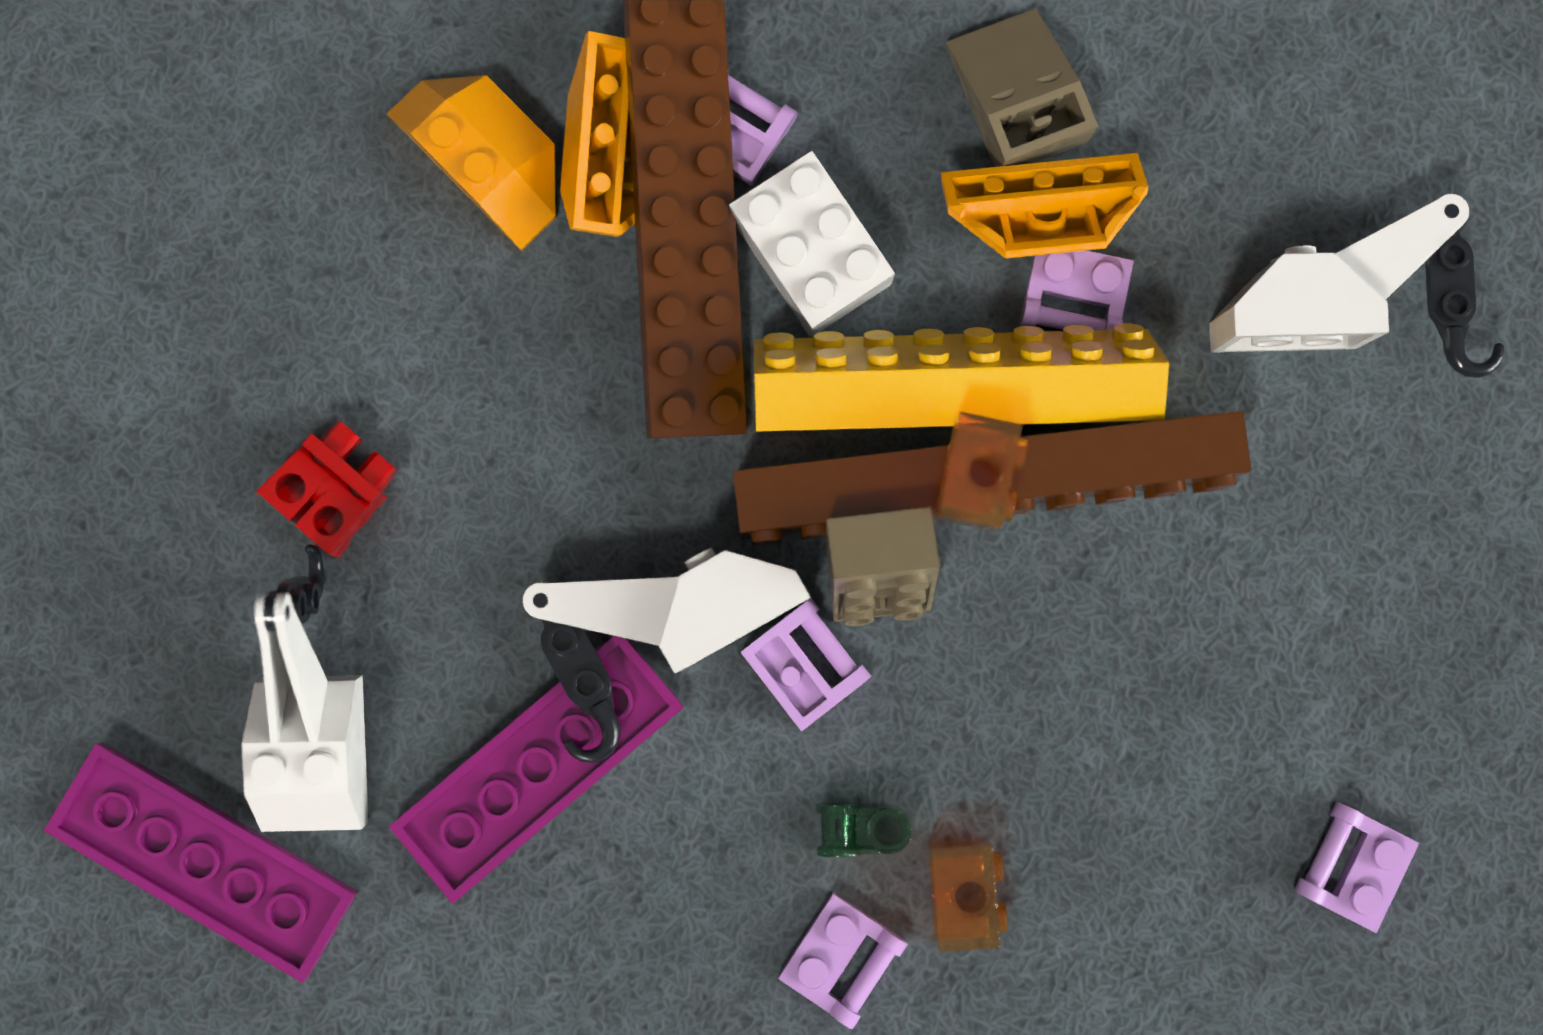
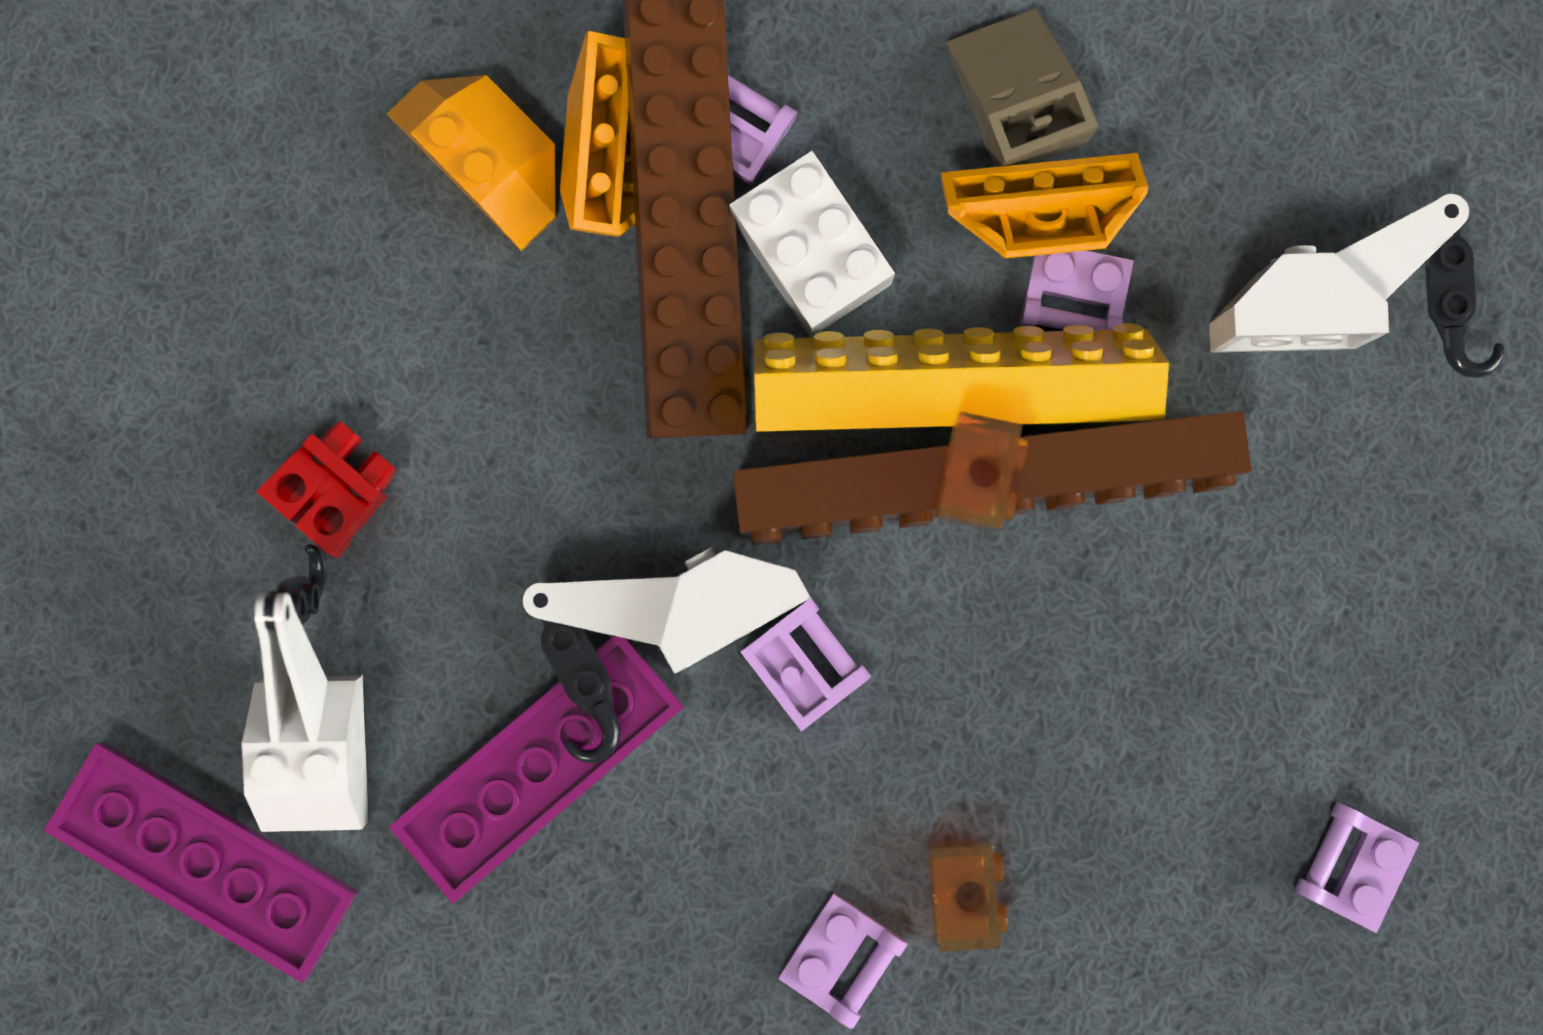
(858, 829): clear green piece -> none
(882, 565): dark tan slope -> none

